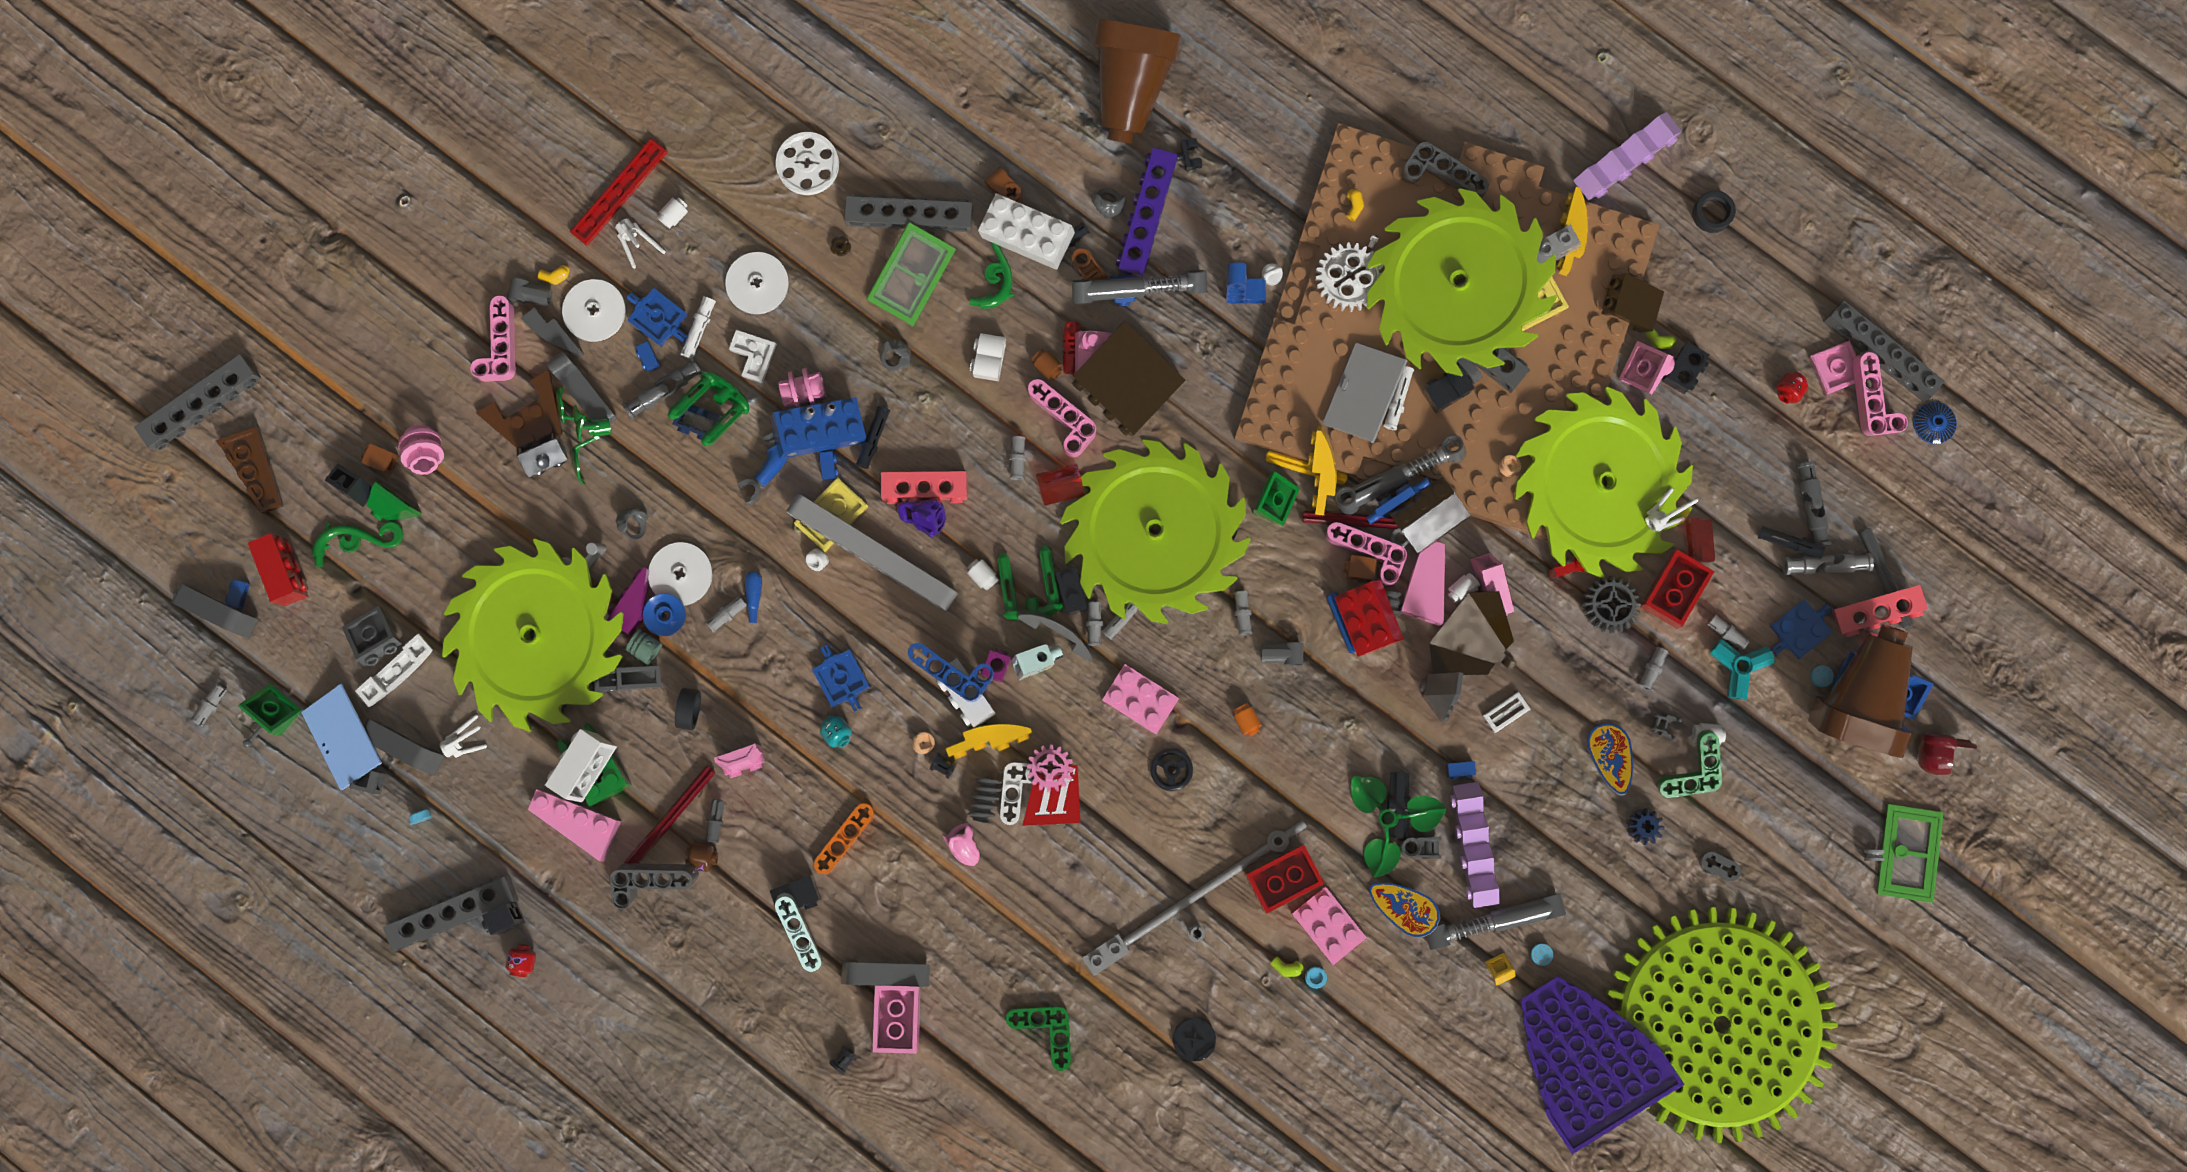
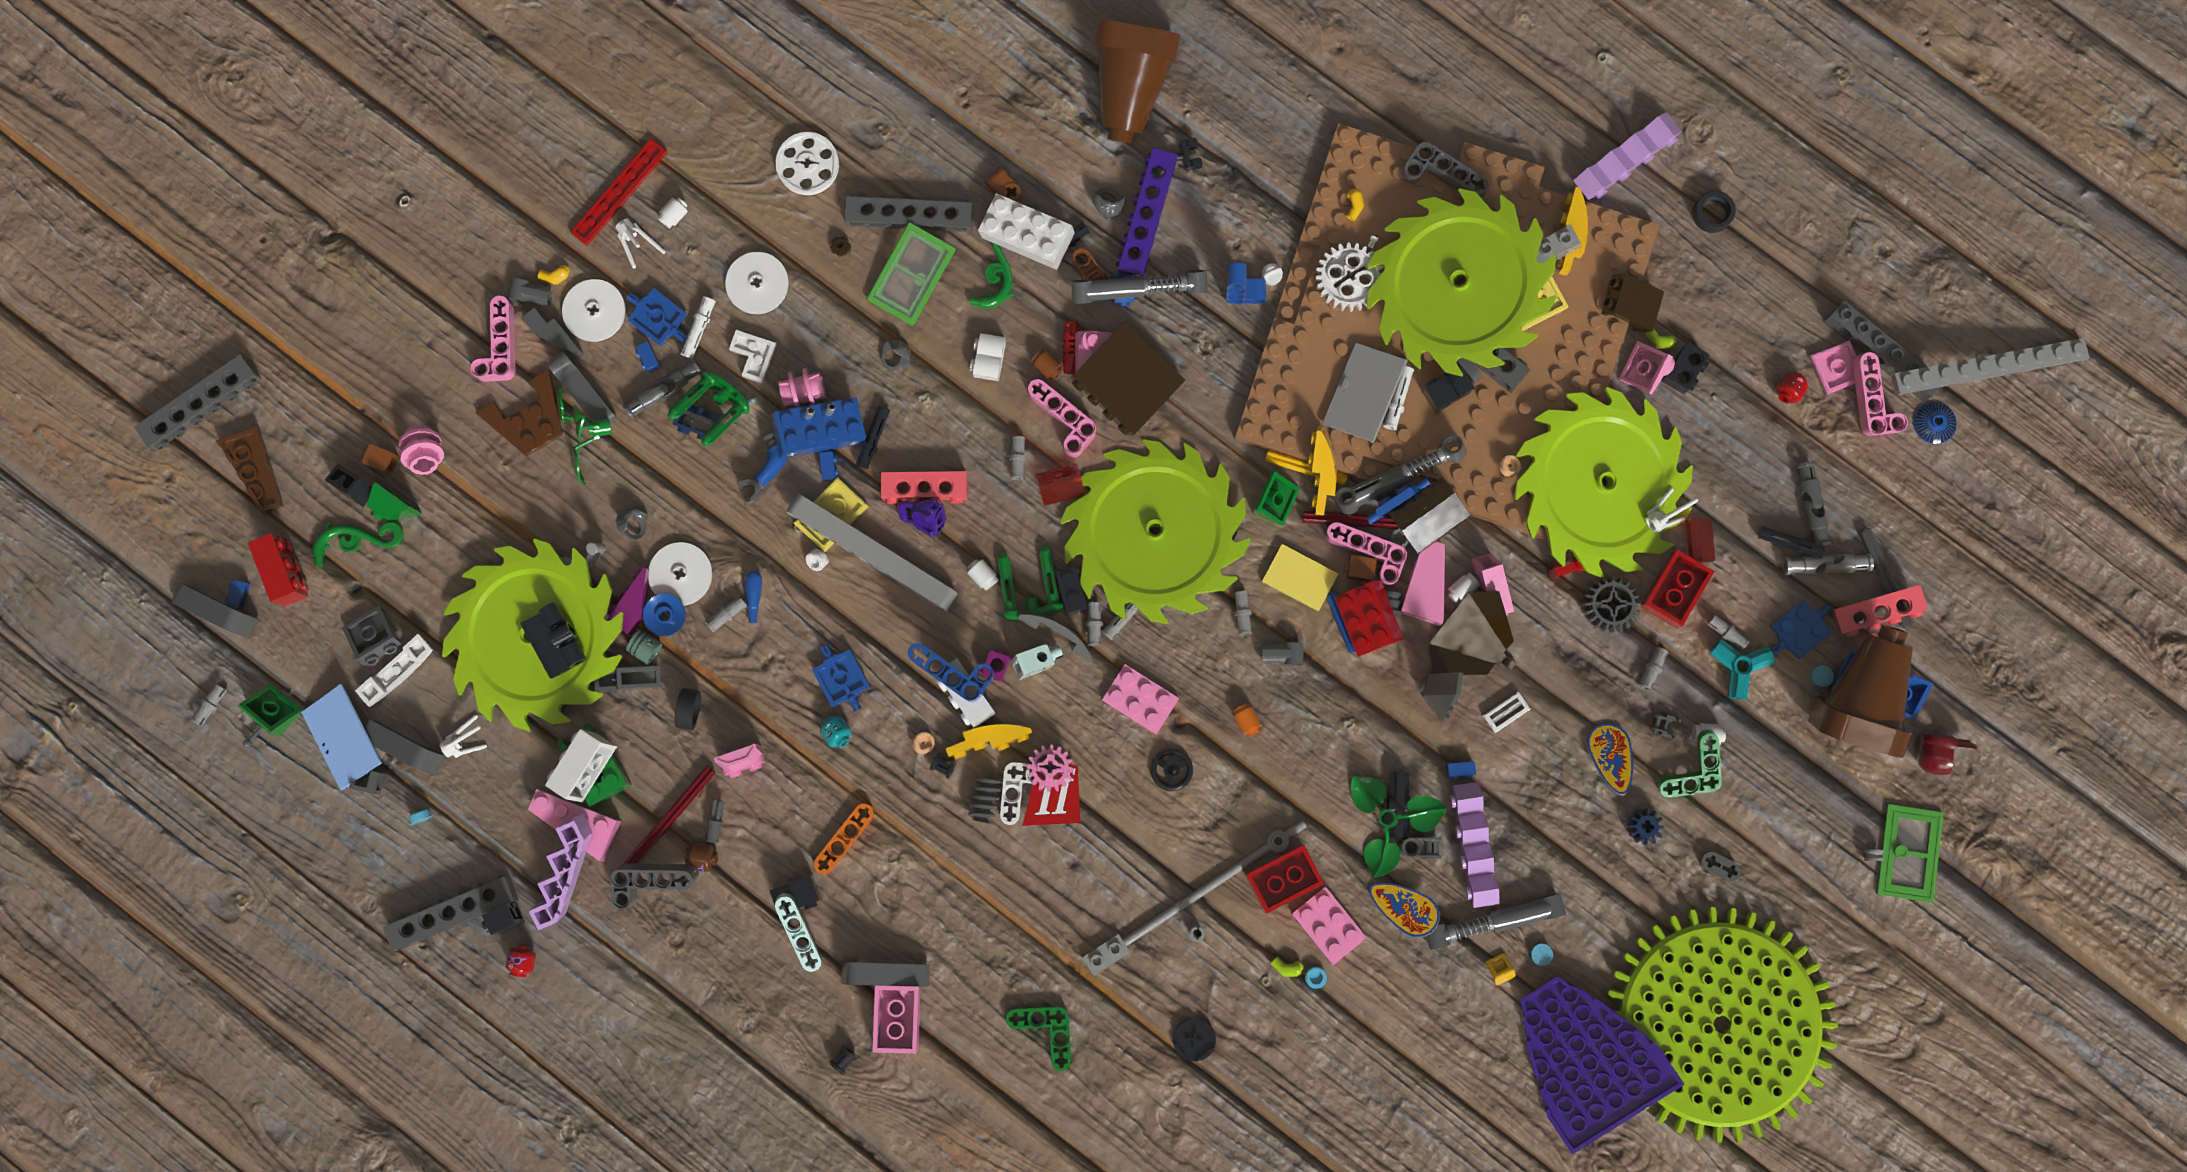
(542, 454): piece -> none
(554, 640): none -> black panel
(566, 864): none -> lavender brick
(962, 845): bright pink piece -> none
(1300, 577): none -> light yellow tile
(1989, 366): none -> light grey plate

